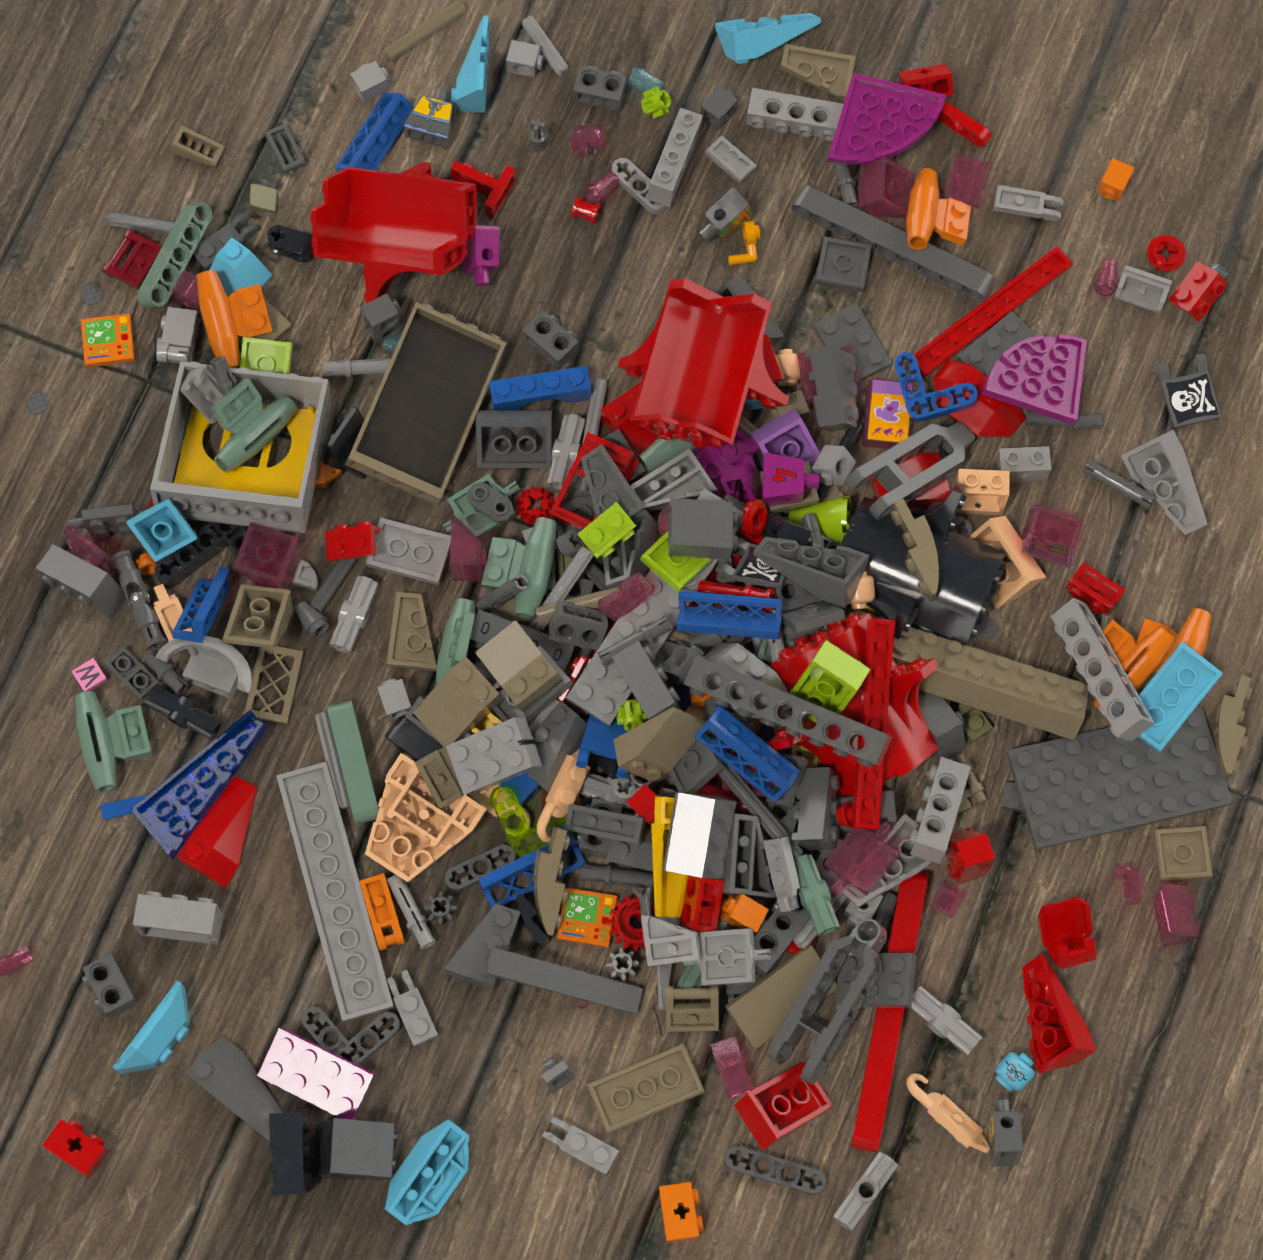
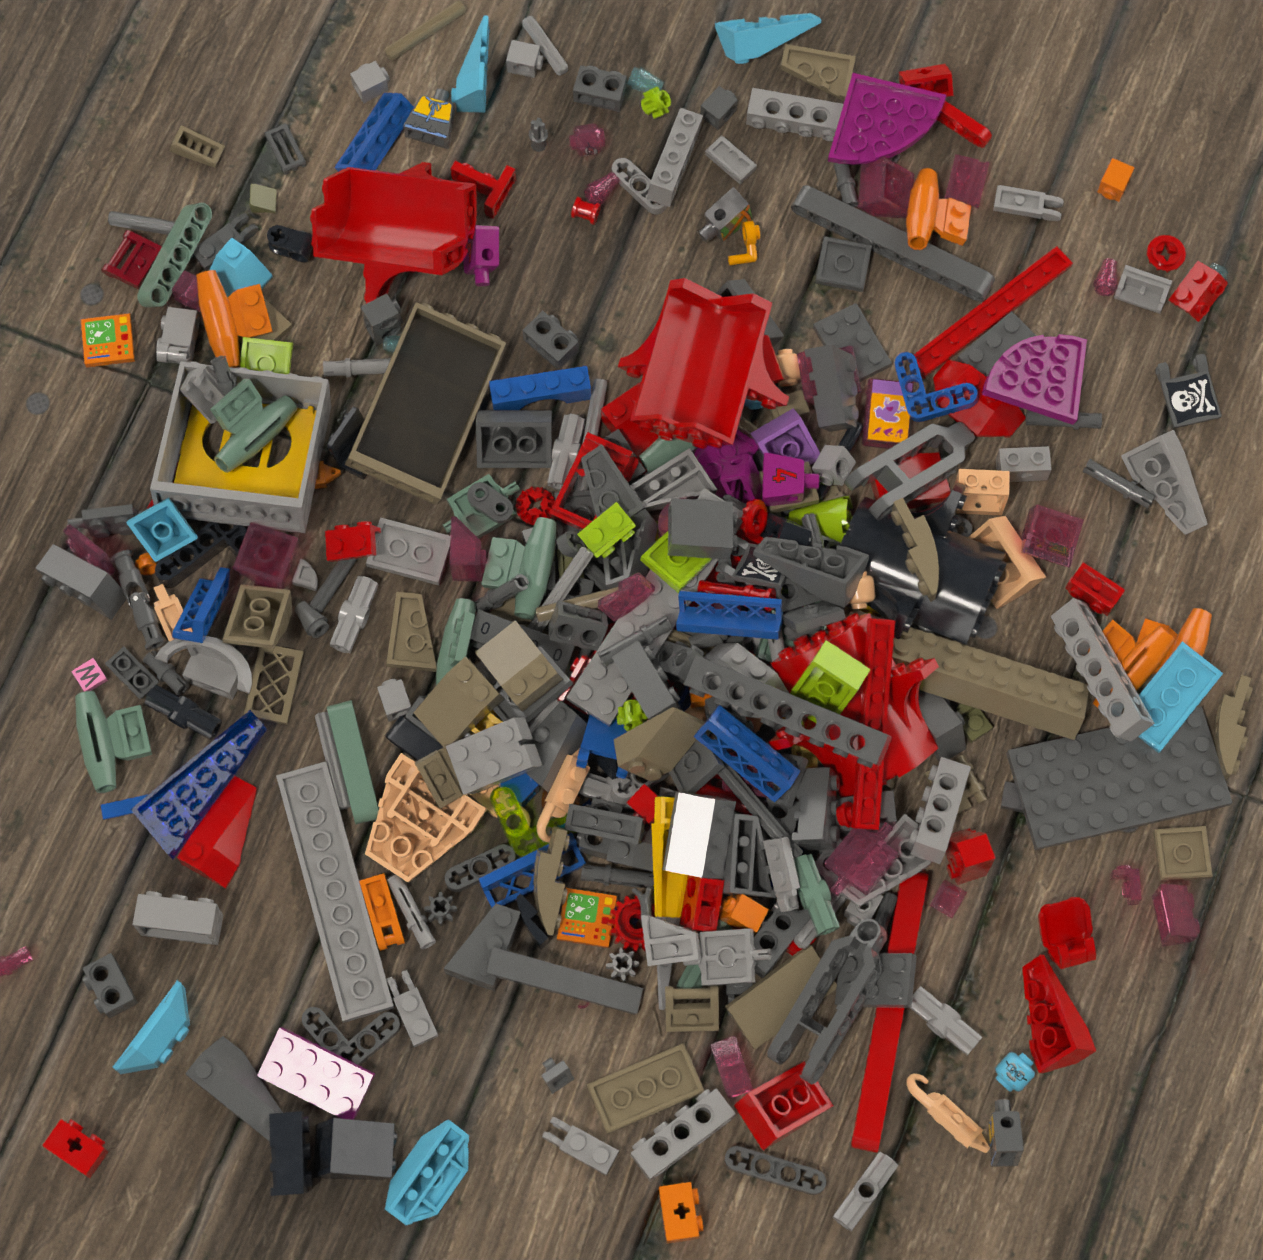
(654, 1165): none -> light grey brick

